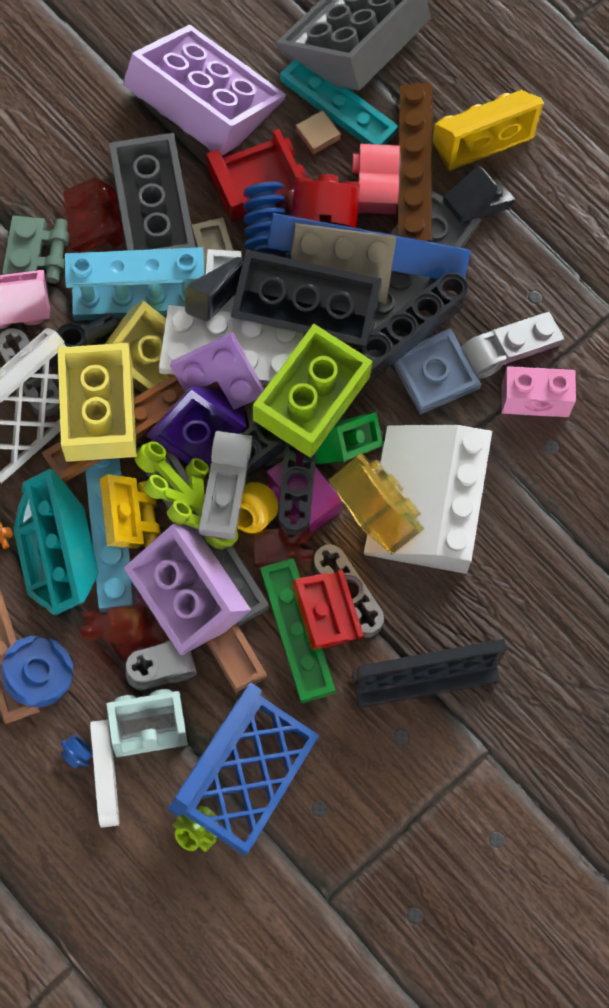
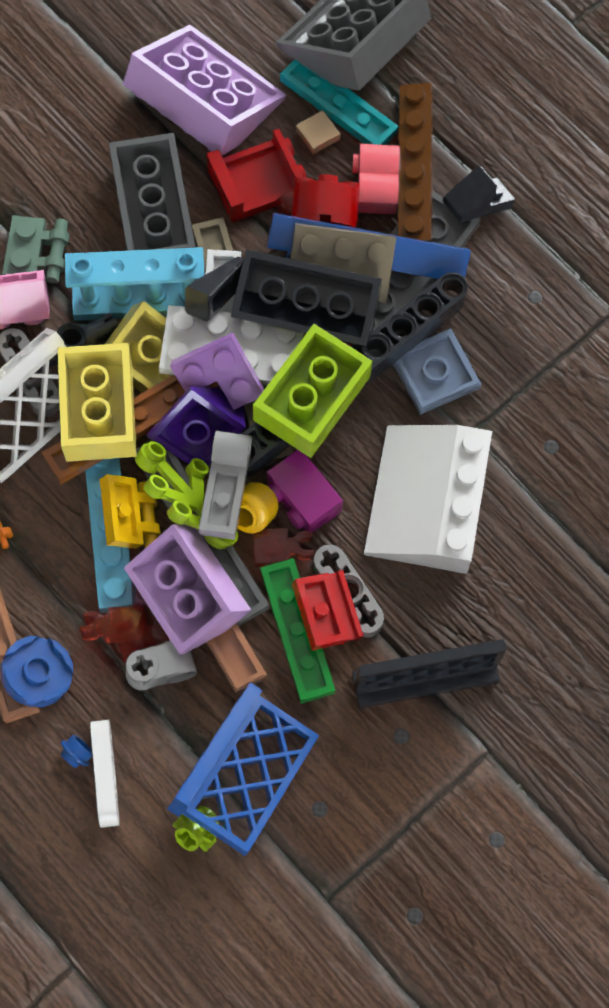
(54, 544): teal wedge -> none
(92, 215): clear red bracket -> none
(146, 723): light aqua window -> none
(261, 207): blue piece -> none
(285, 507): black beam -> none
(350, 439): green slope -> none
(377, 503): clear yellow brick -> none
(487, 128): yellow slope -> none
(512, 342): light grey plate -> none
(538, 391): bright pink brick -> none

